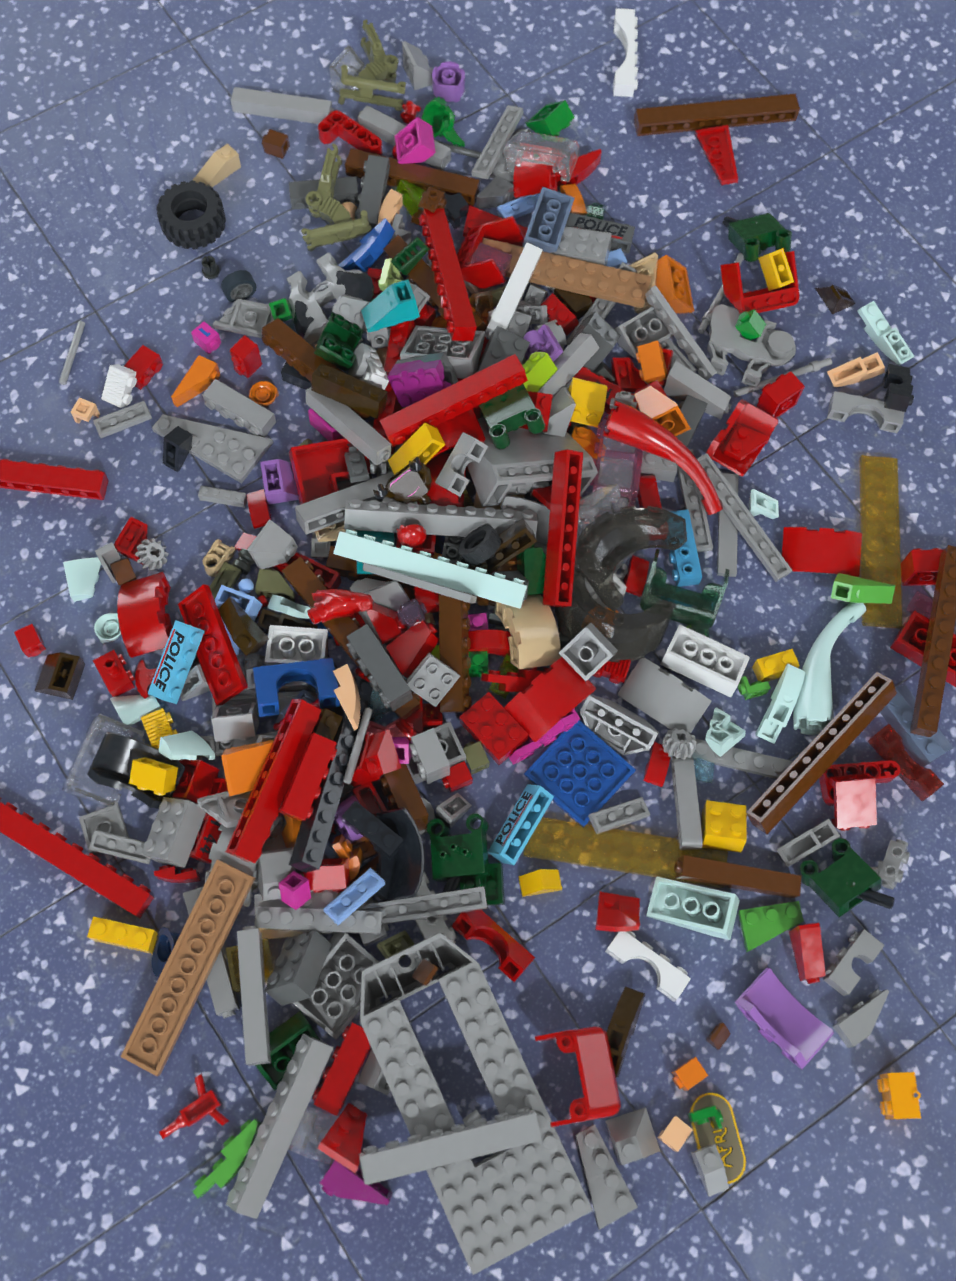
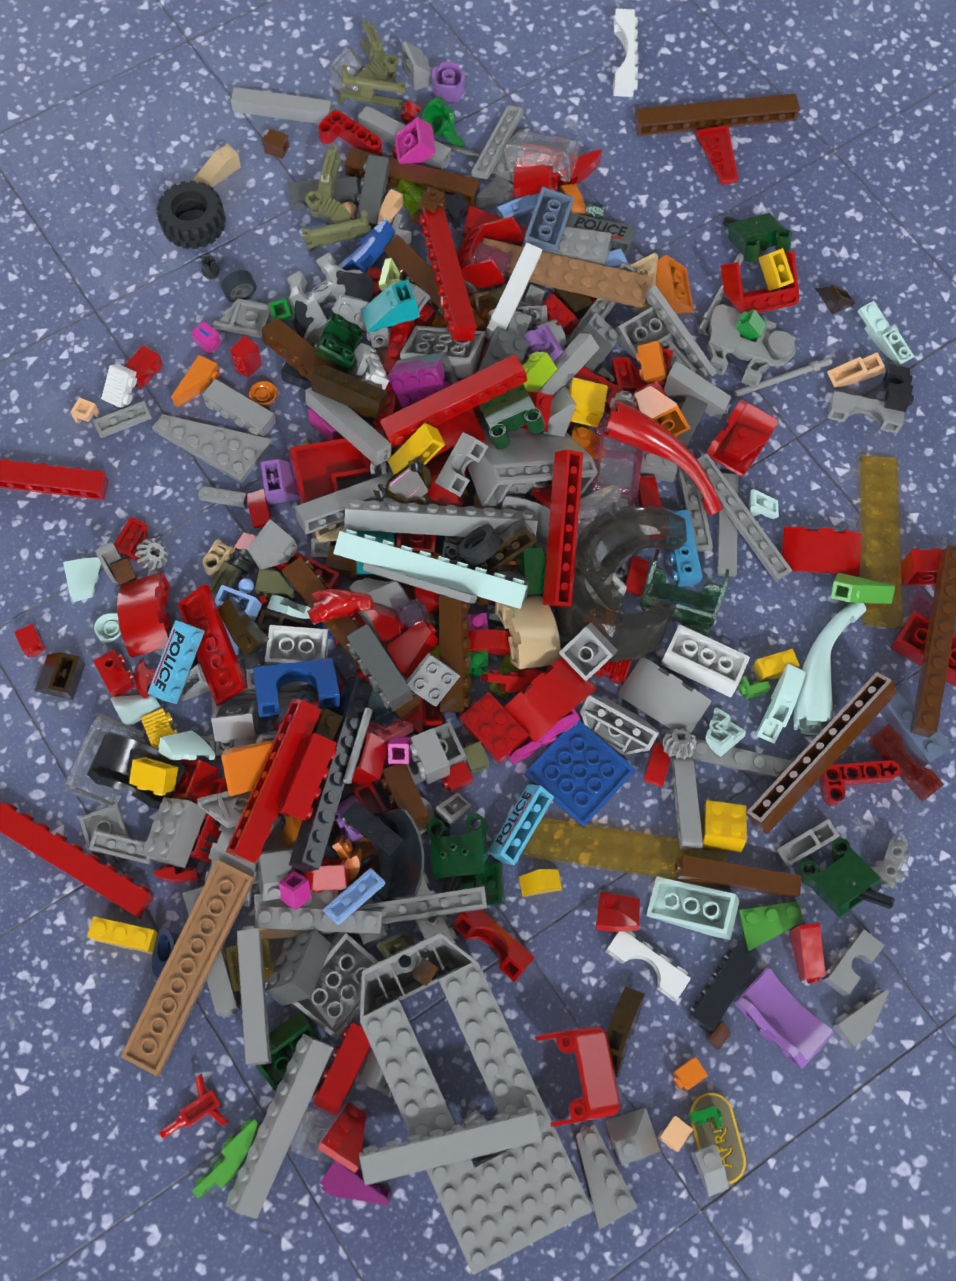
(72, 352): light grey bar -> none
(176, 448): black slope -> none
(348, 694): light nougat slope -> none
(356, 465): dark grey hinge -> none
(382, 755): red slope -> none
(406, 252): dark green slope -> none
(406, 729): red axle -> none
(411, 535): red hair -> none
(551, 119): green slope -> none
(619, 815): light grey tile -> none
(704, 770): clear light blue slope -> none
(722, 989): none -> black brick
(780, 395): red brick -> none
(854, 801): panel -> none
(898, 1095): light orange brick -> none

